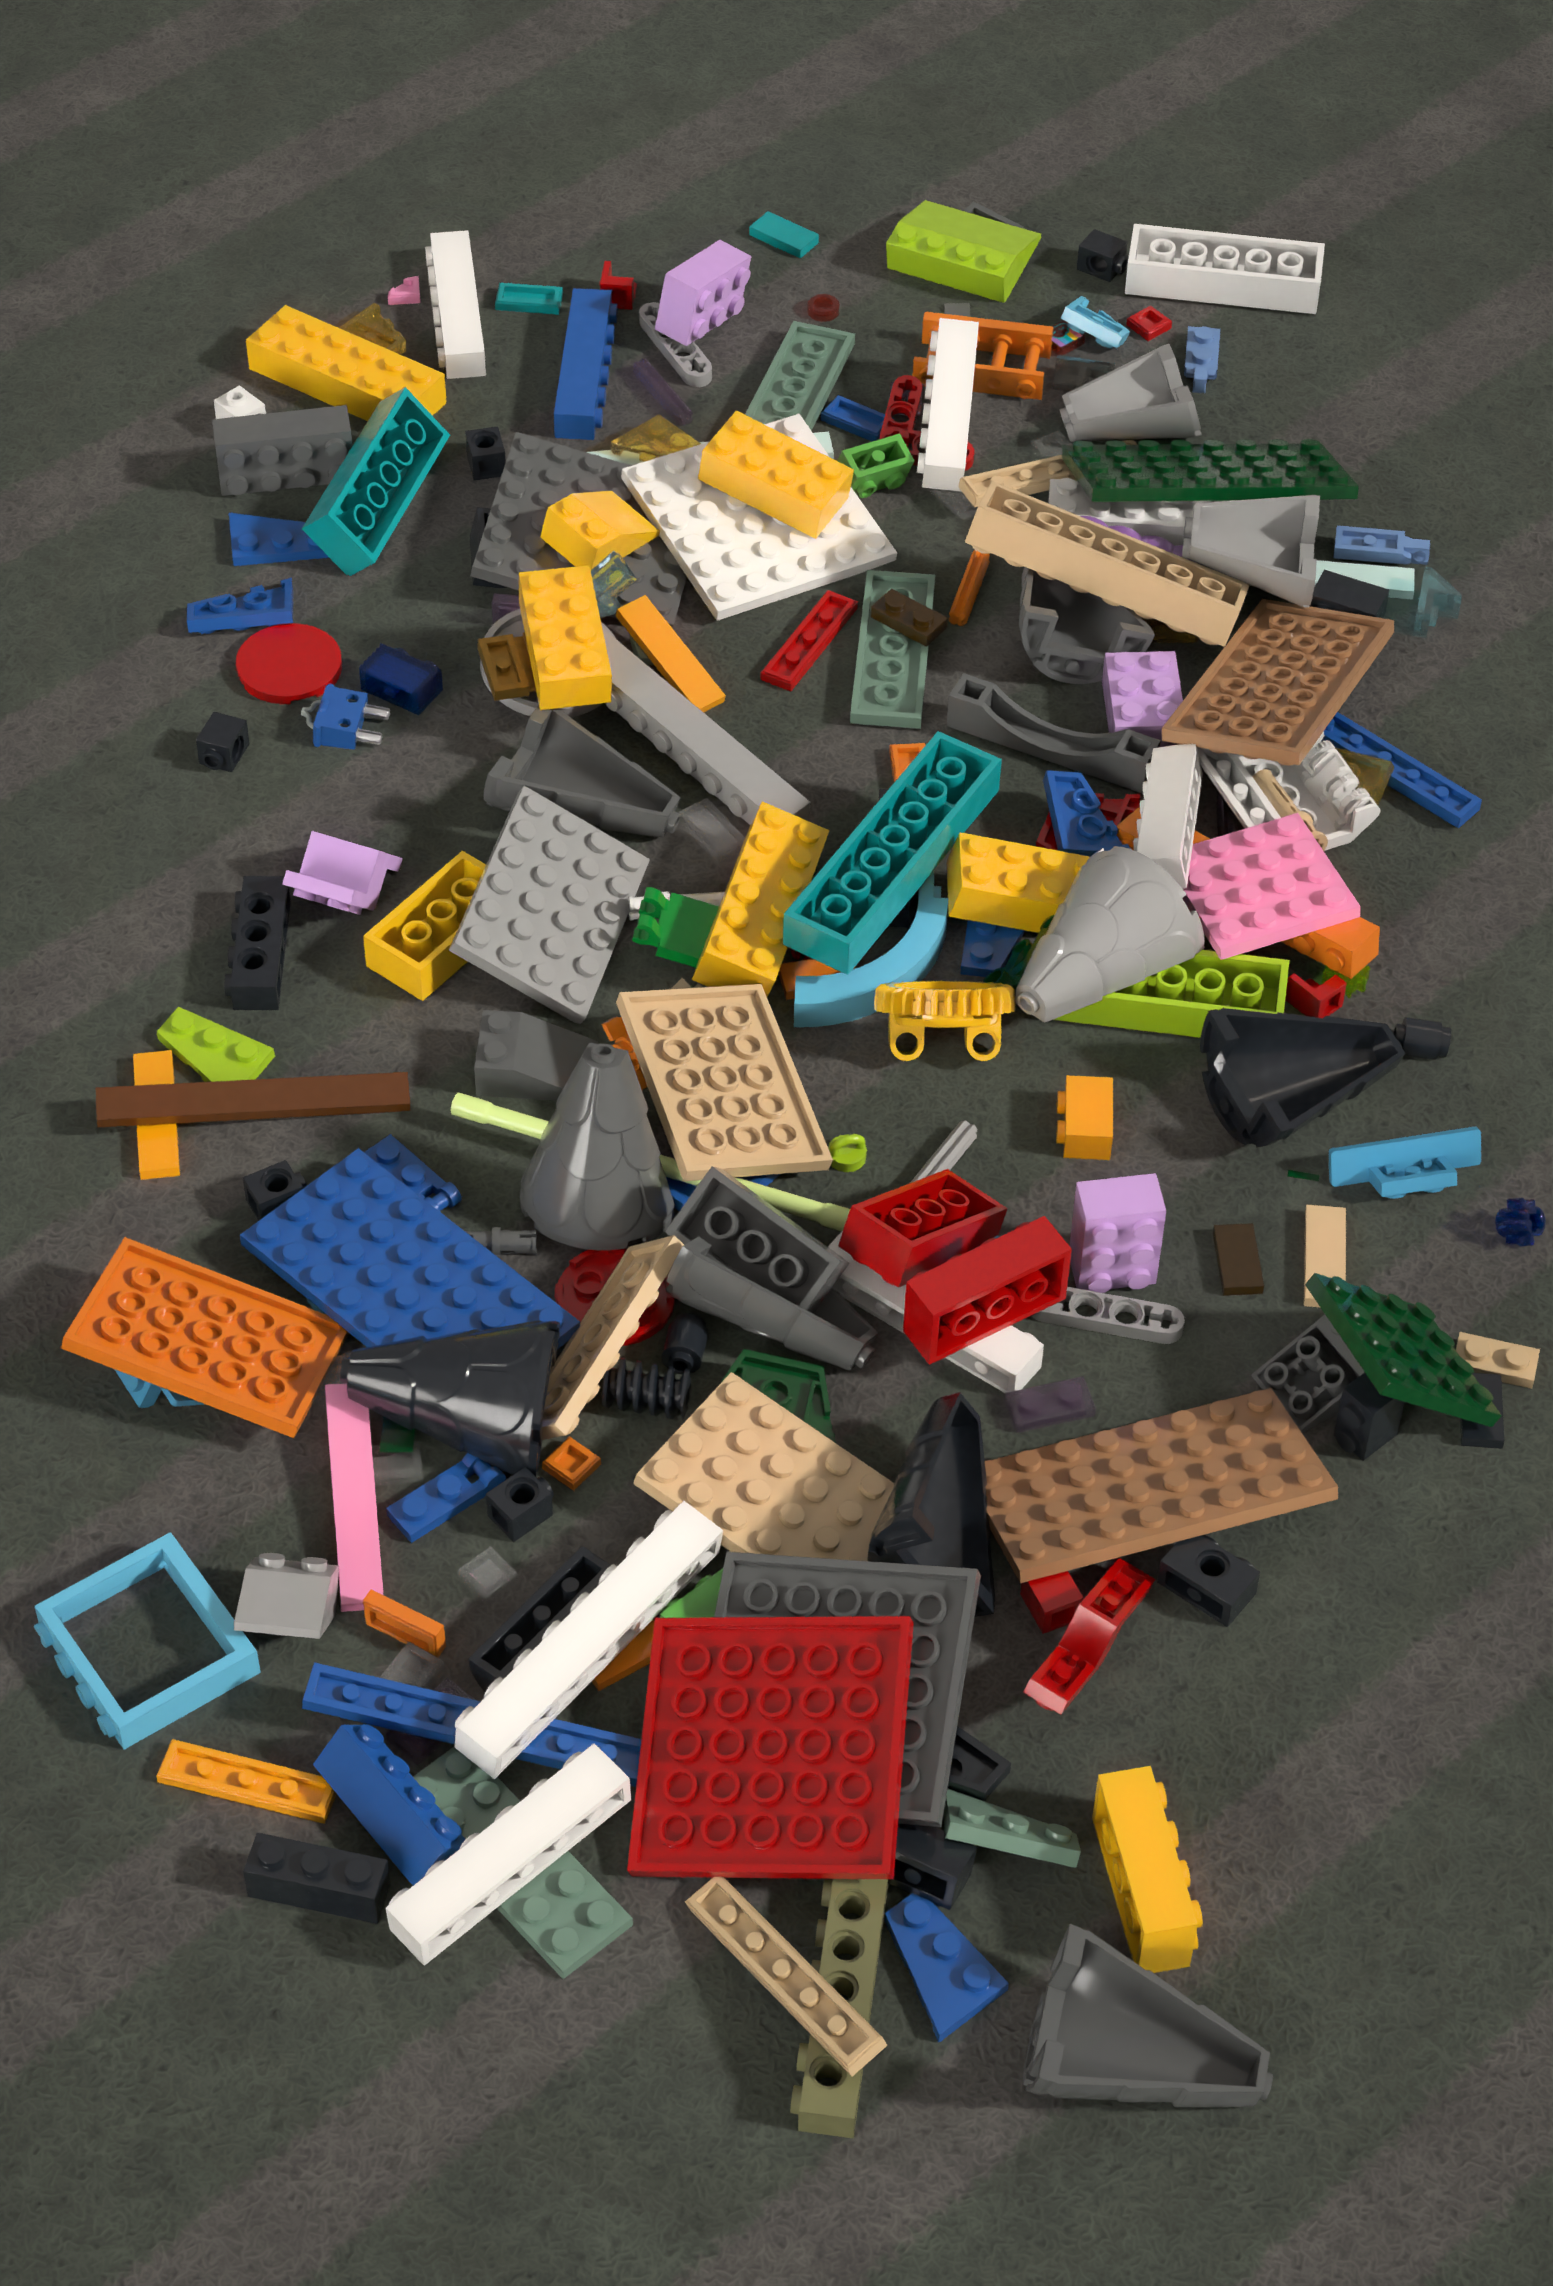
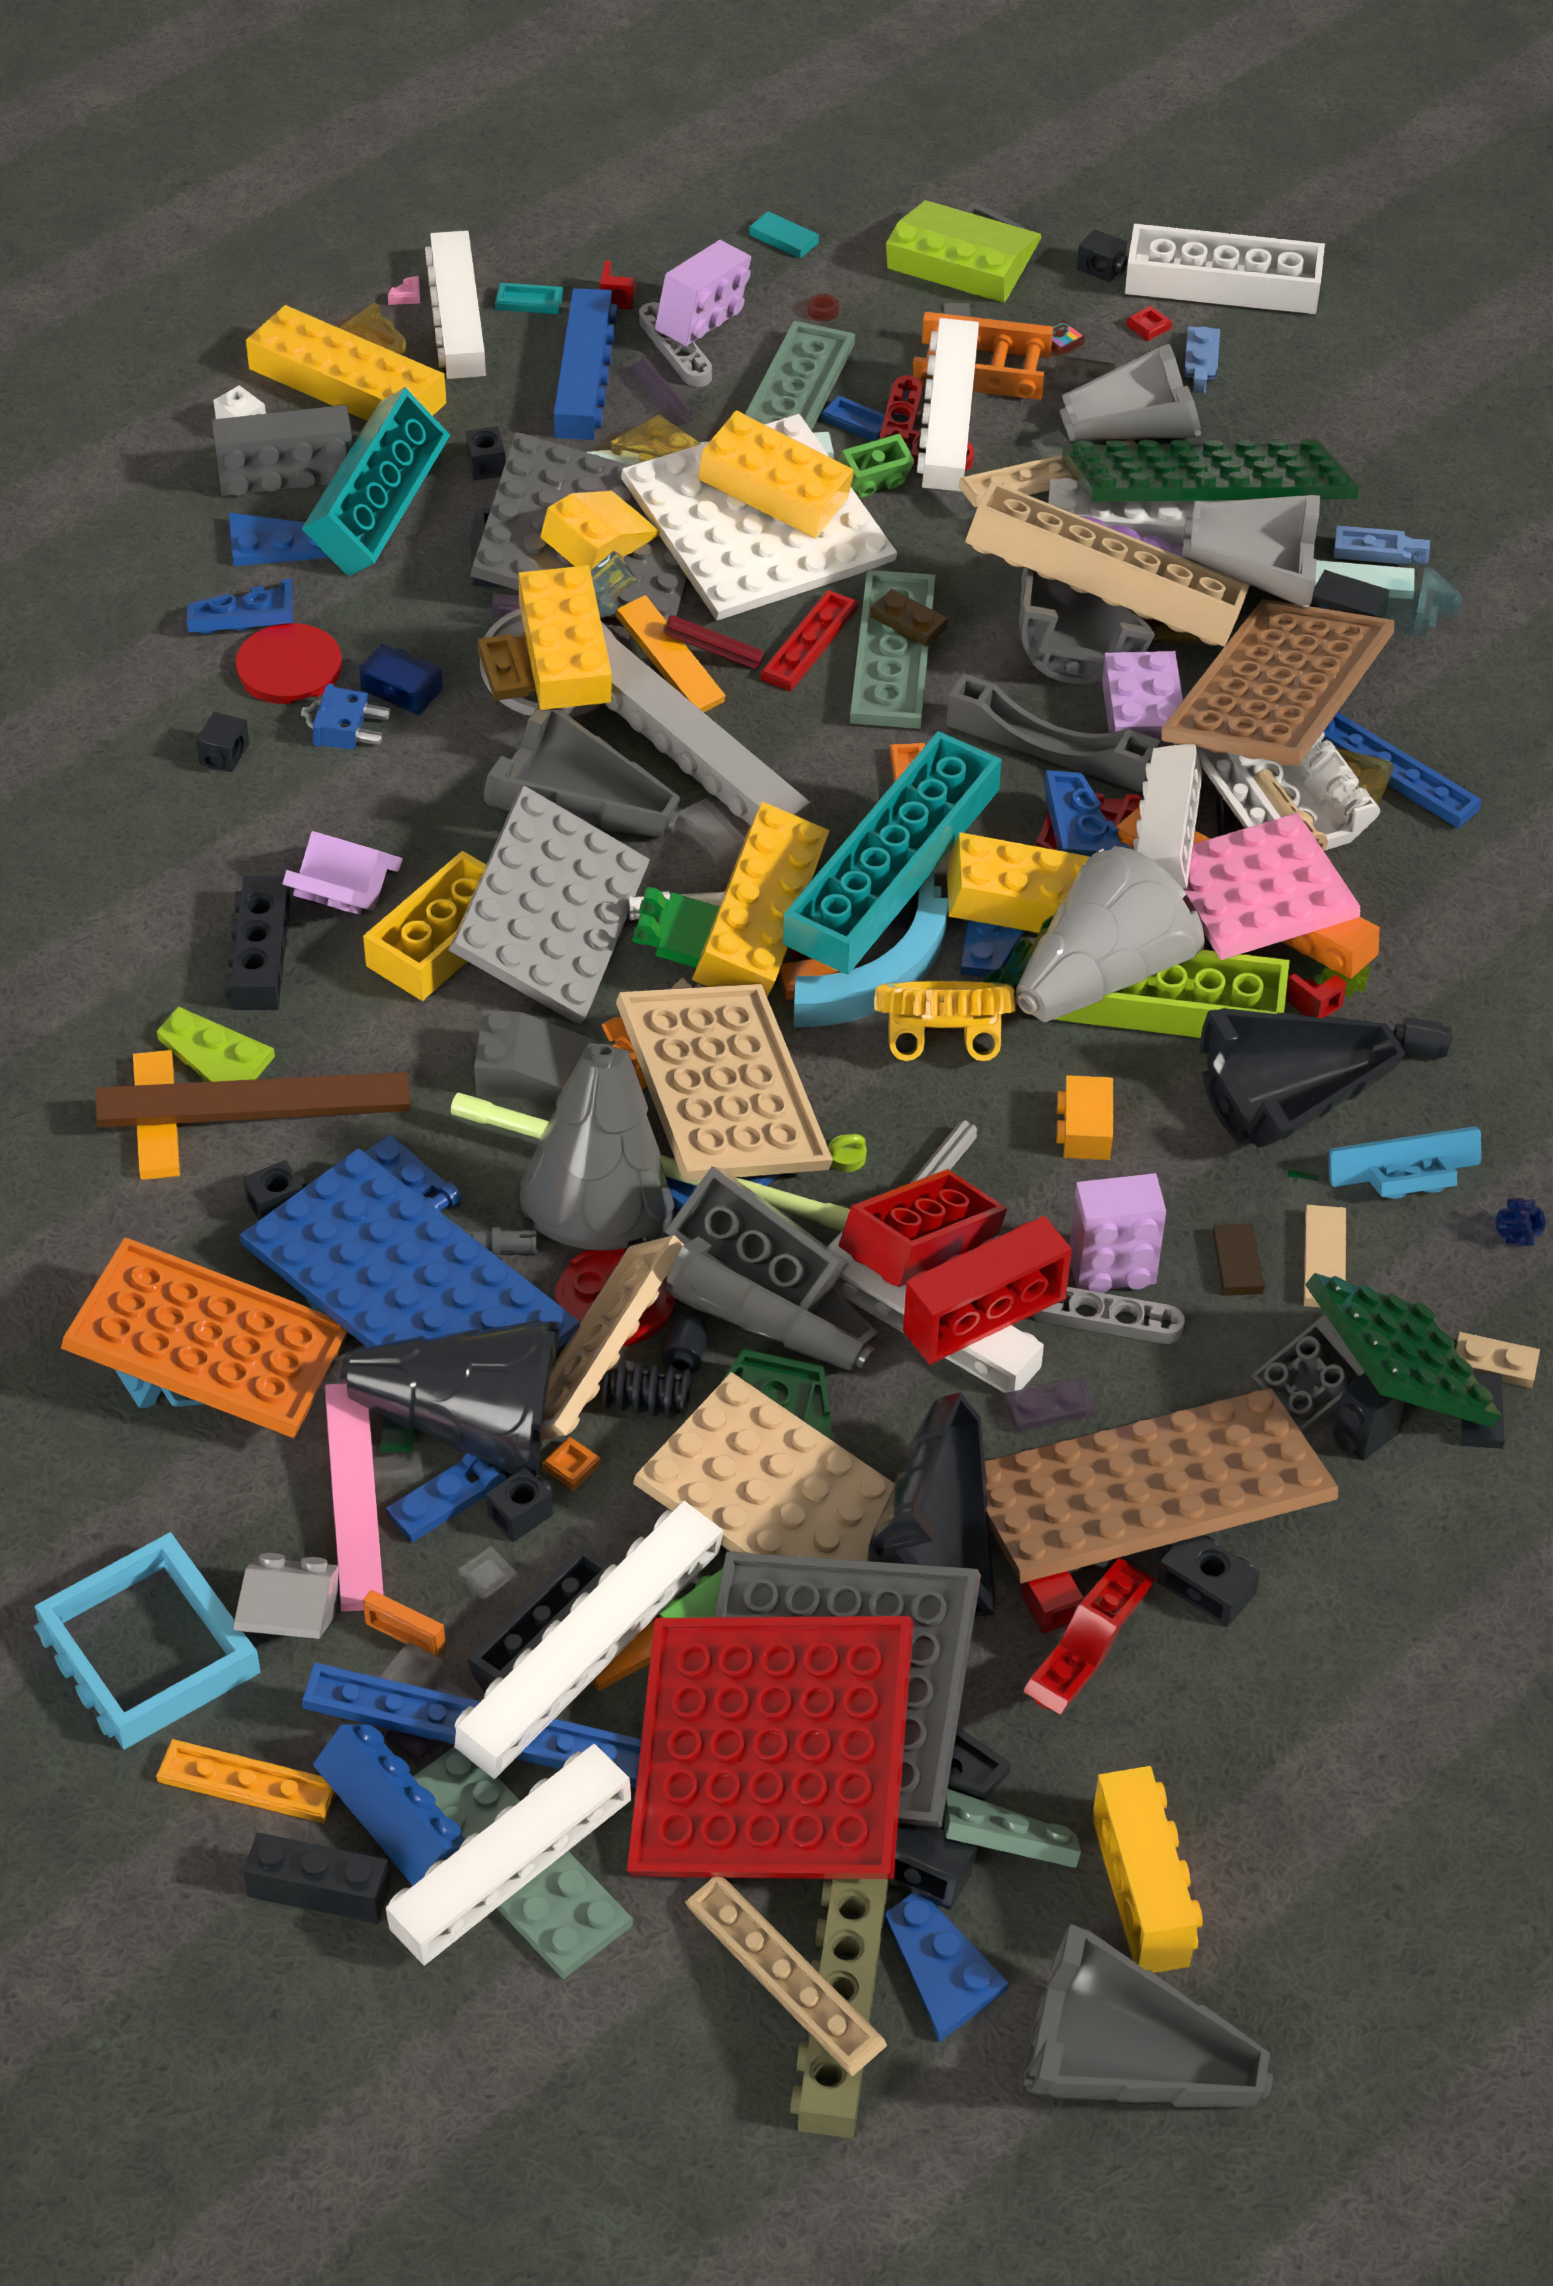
(713, 642): none -> dark red axle
(969, 588): orange axle -> none
(1100, 325): medium azure wing -> none

